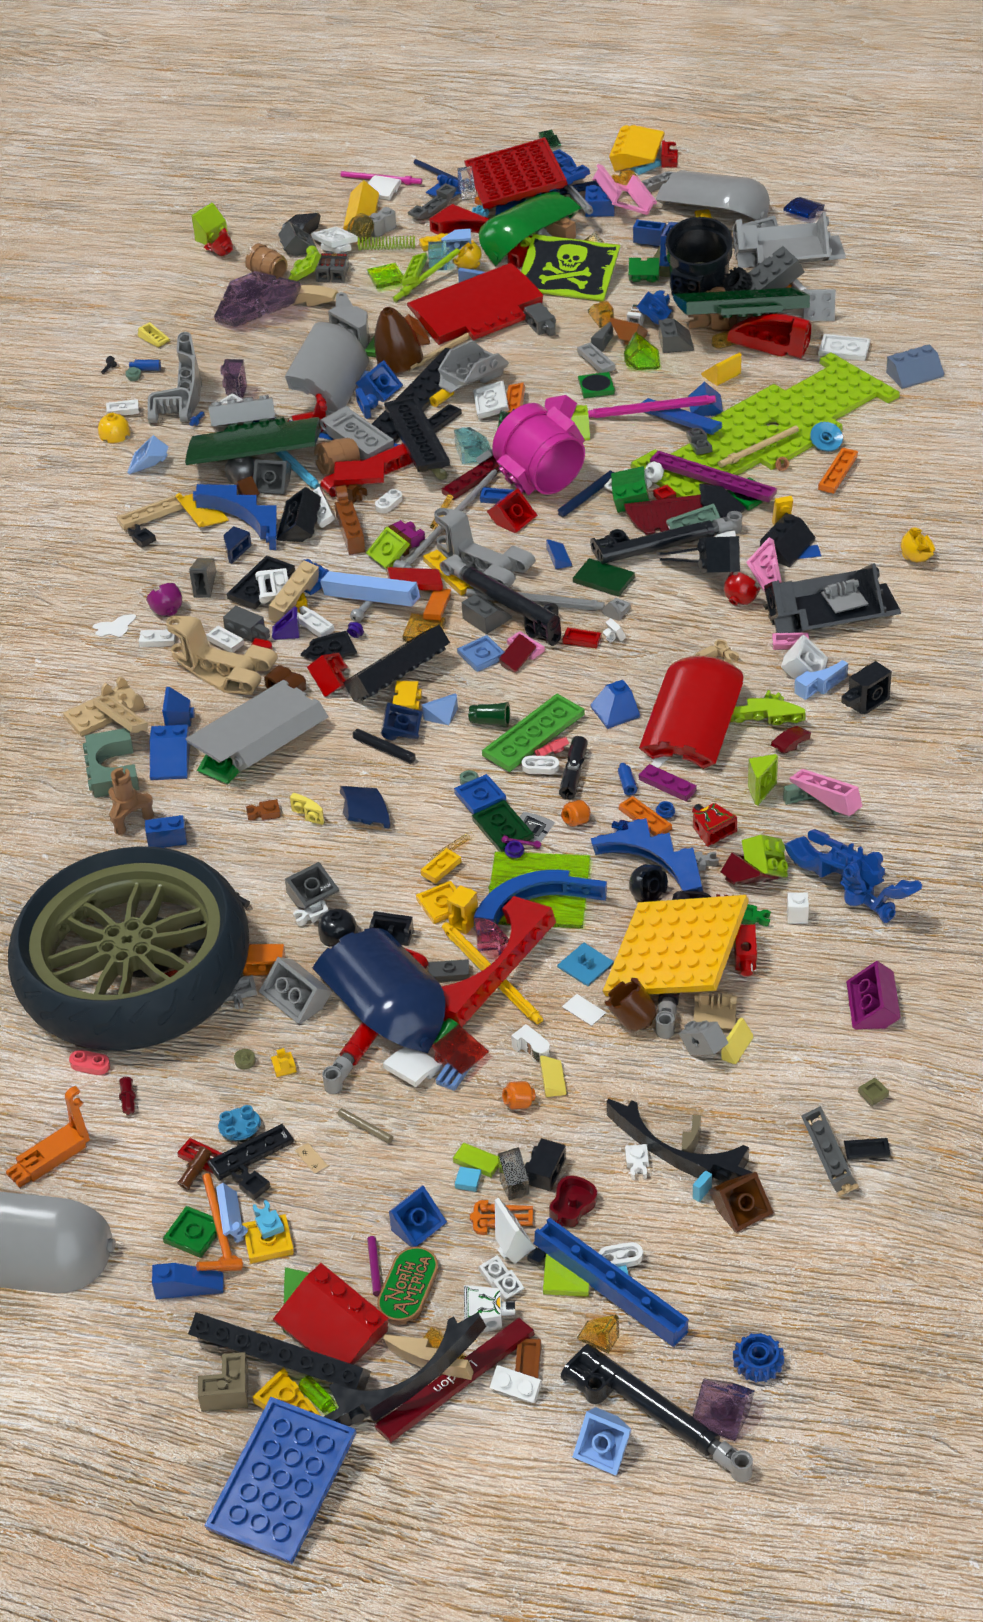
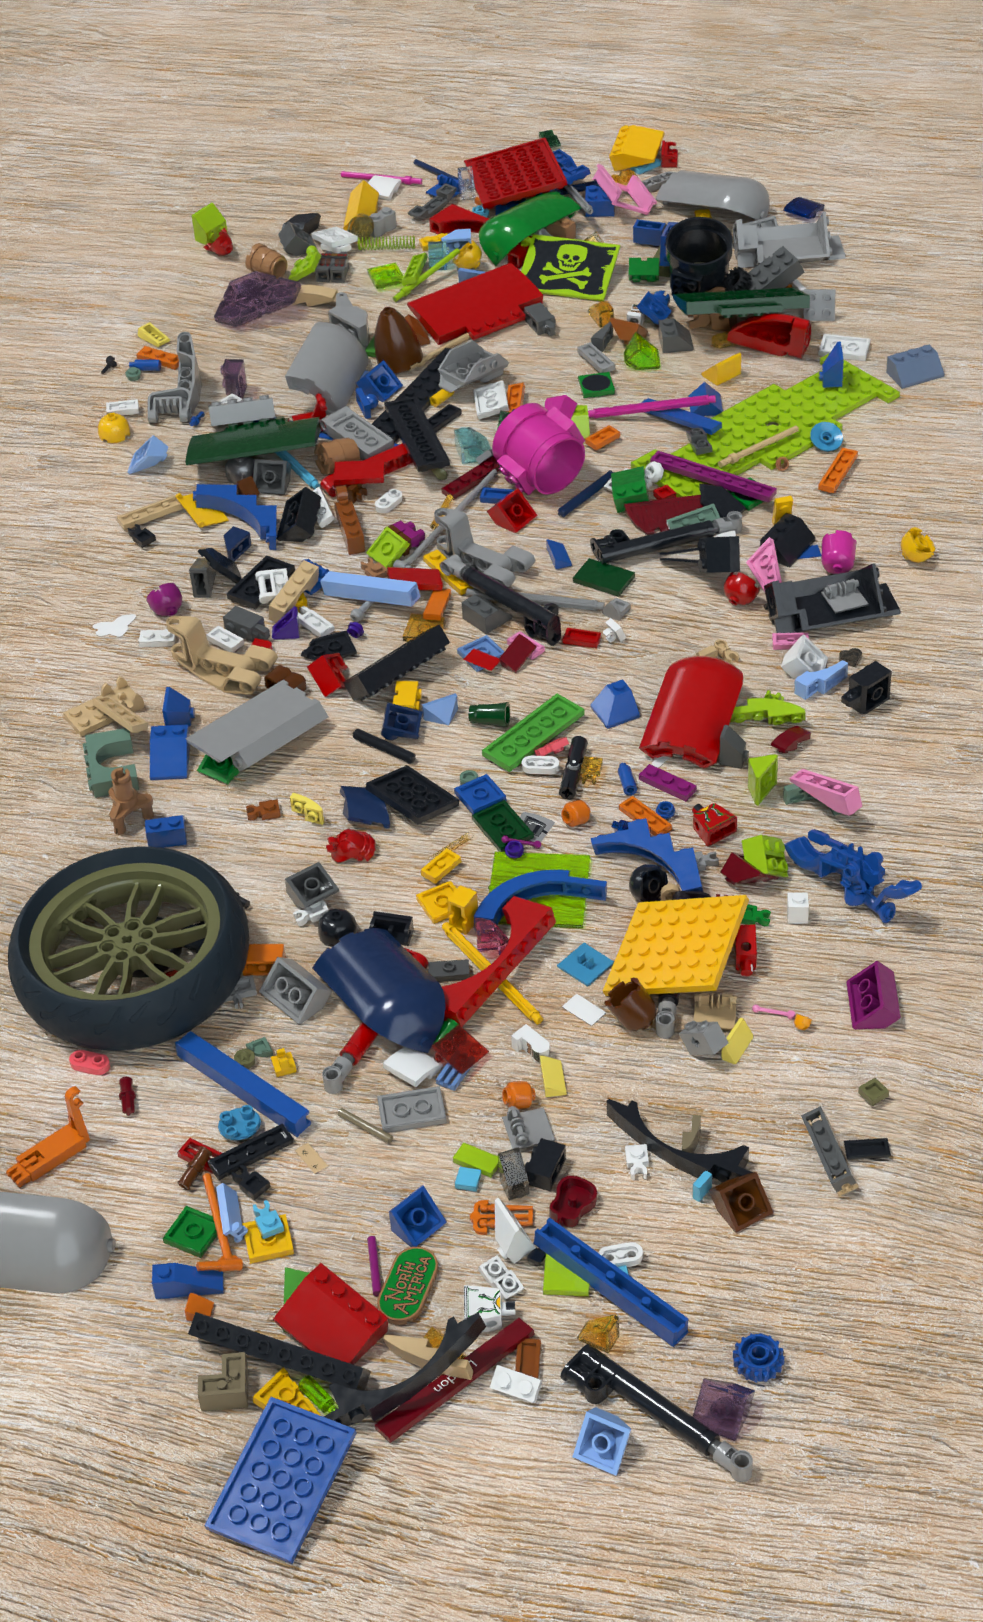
(167, 359): none -> orange plate
(198, 1304): none -> orange slope
(221, 564): none -> black tile
(243, 1083): none -> blue tile
(260, 1047): none -> sand green tile
(351, 845): none -> red helmet
(374, 570): none -> medium nougat plate
(411, 1109): none -> light grey tile
(412, 794): none -> black plate
(482, 659): none -> red sticker
(527, 1127): none -> light grey hinge
(591, 768): none -> clear yellow plate
(602, 437): none -> orange plate
(668, 890): none -> tan tile
(732, 748): none -> dark grey slope
(790, 1014): none -> bright pink hinge
(802, 1022): none -> light orange hinge
(833, 368): none -> blue slope
(838, 552): none -> dark pink cylinder
(852, 656): none -> clear smoke tile

